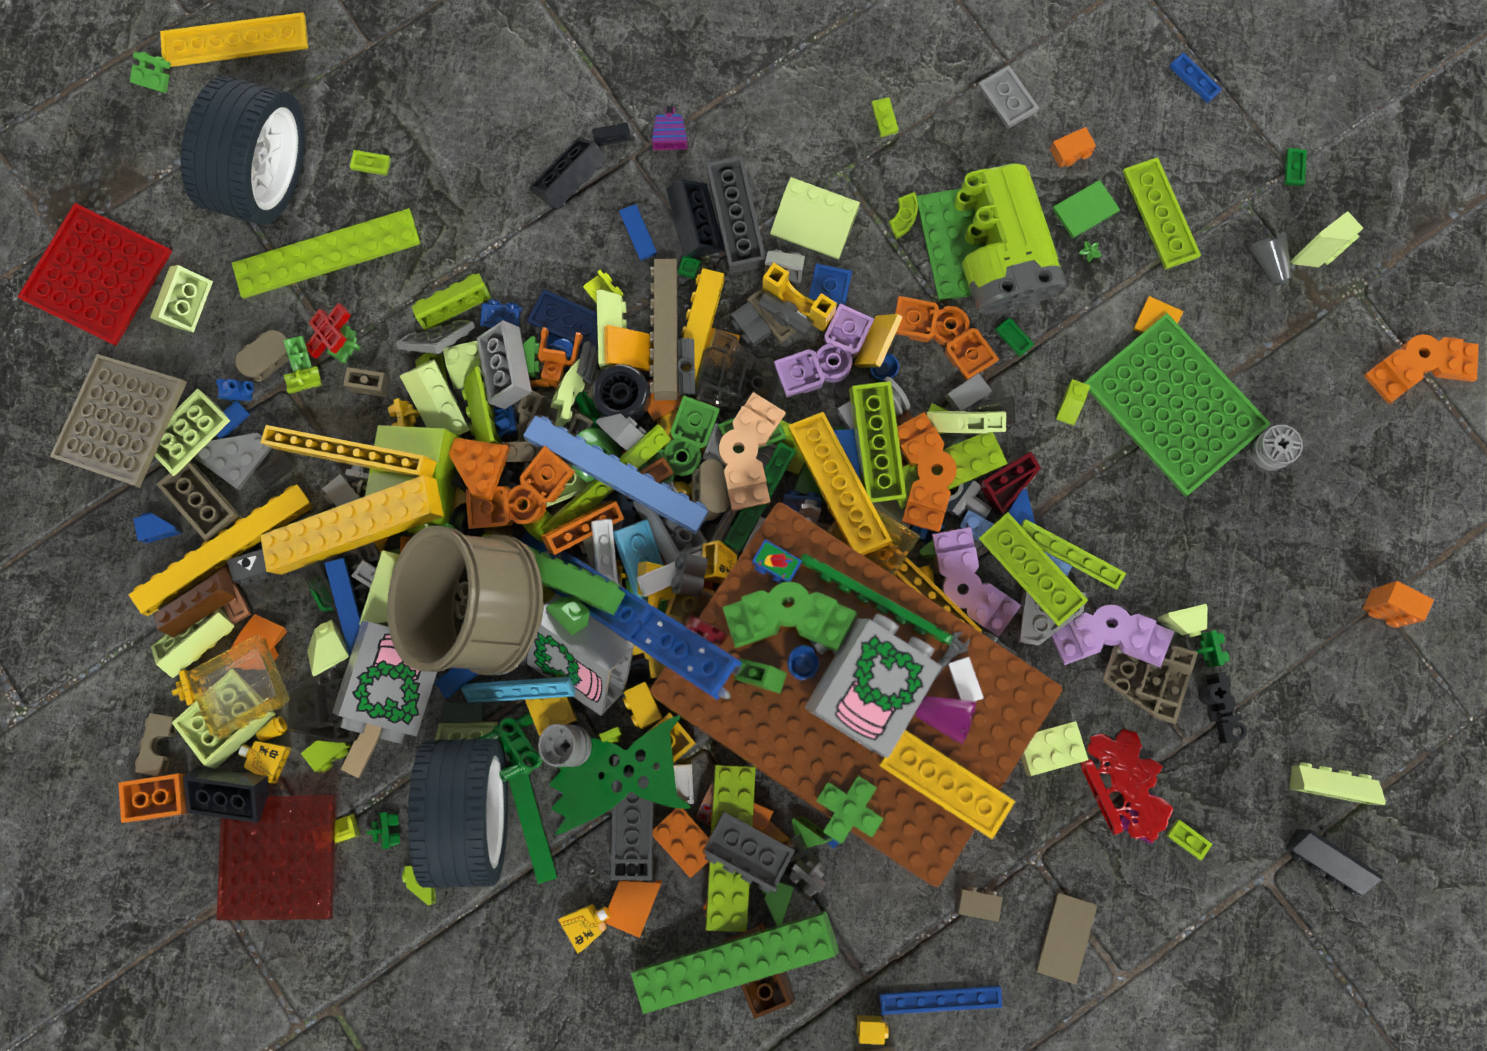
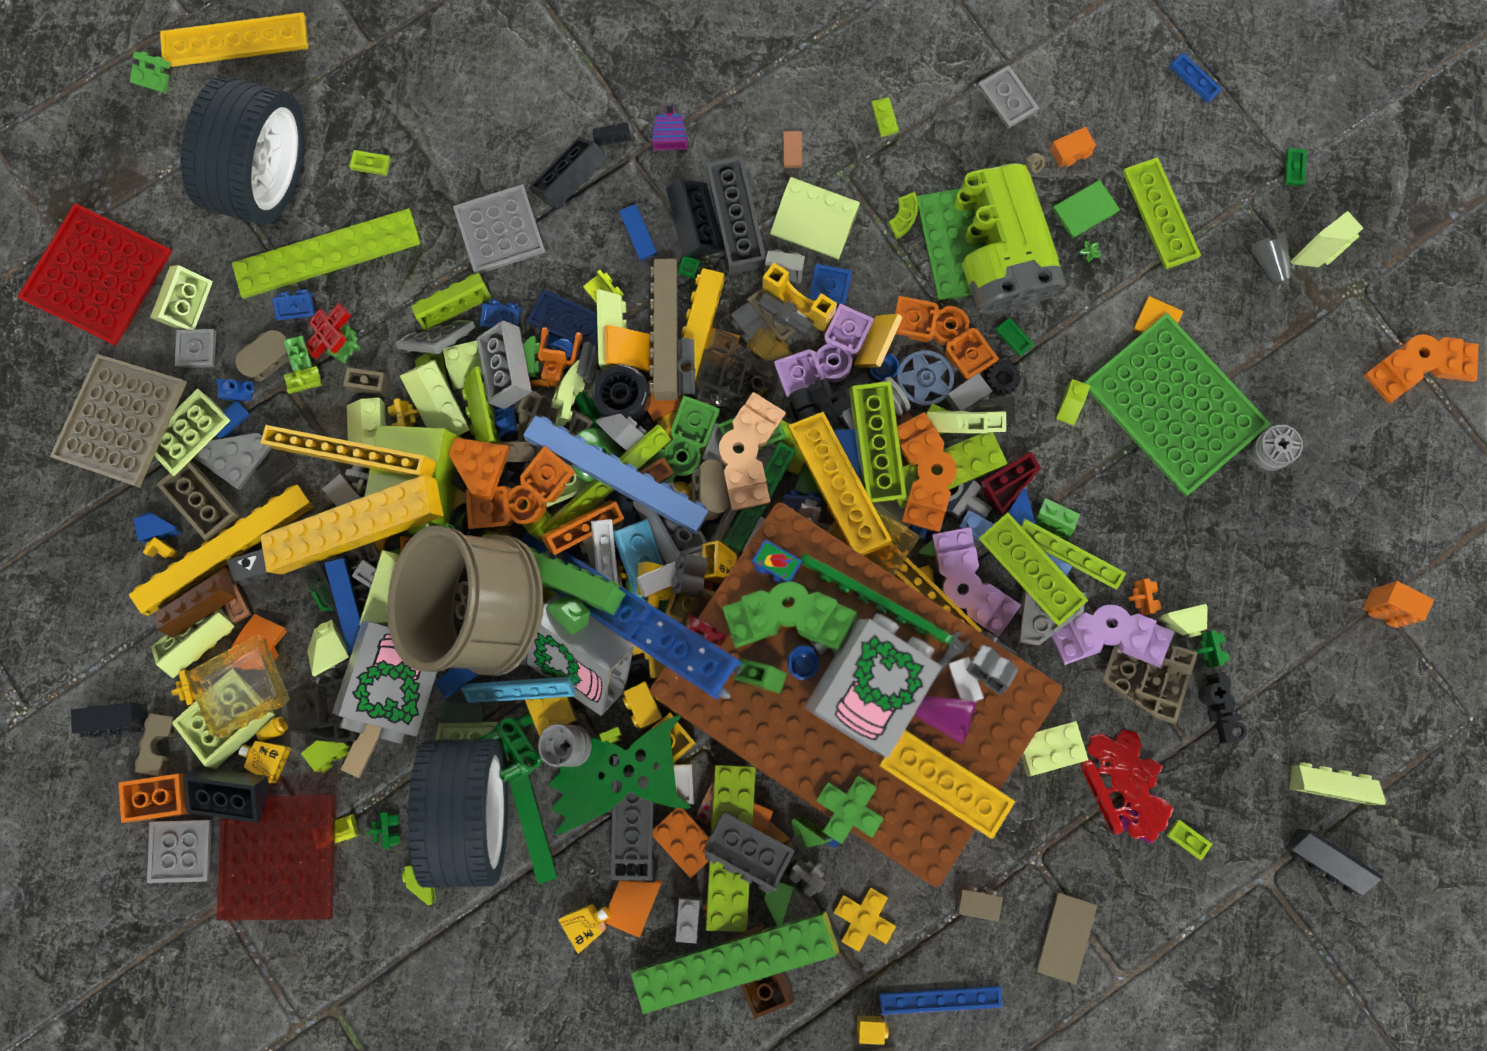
(109, 719): none -> black brick
(161, 547): none -> yellow bracket
(179, 851): none -> light grey plate
(195, 348): none -> light grey plate
(293, 305): none -> blue bracket
(364, 418): none -> yellowish green slope
(499, 229): none -> light grey plate
(688, 919): none -> light grey brick
(767, 347): none -> clear yellow slope
(792, 149): none -> nougat tile
(817, 399): none -> black plate
(864, 919): none -> yellow plate
(925, 377): none -> sand blue wheel
(992, 669): none -> dark grey brick
(1010, 370): none -> black tyre
(1035, 162): none -> dark tan tile
(1057, 519): none -> bright green bracket
(1144, 598): none -> orange hips

